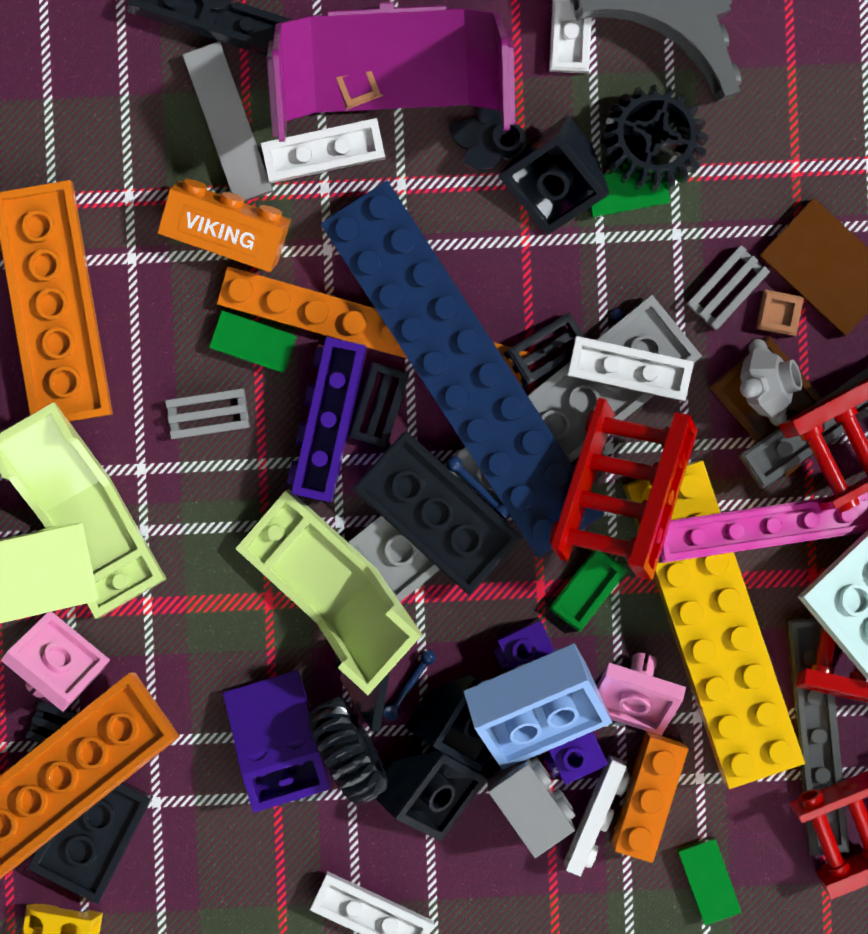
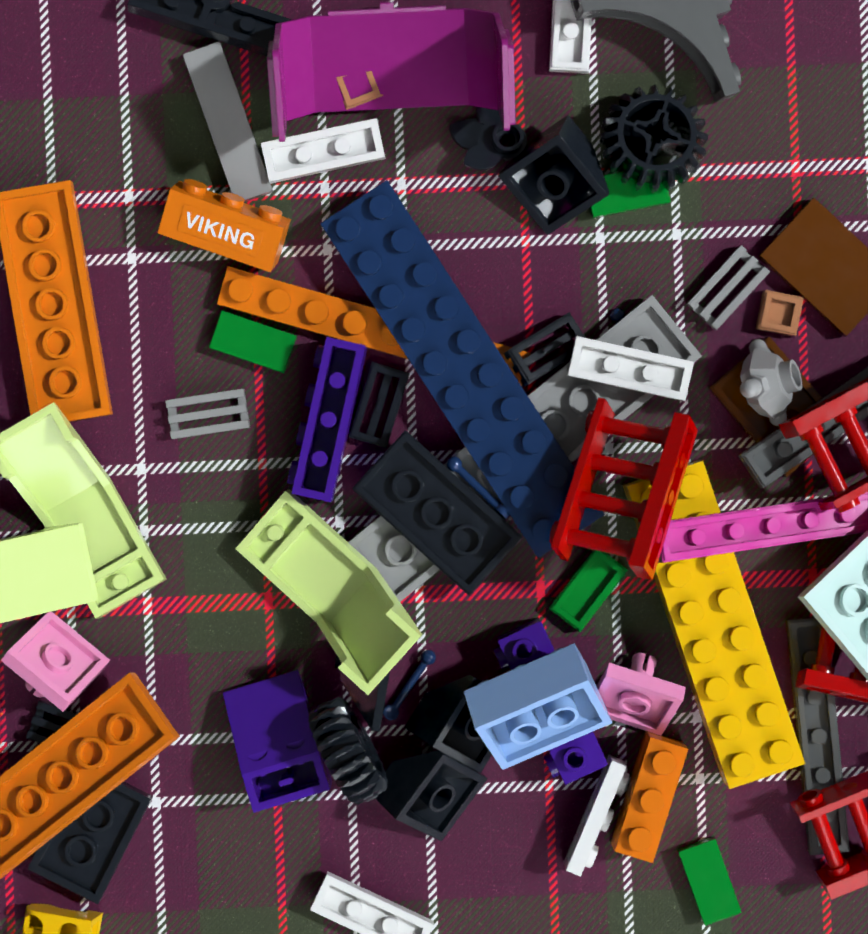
(531, 806): light grey piece -> none

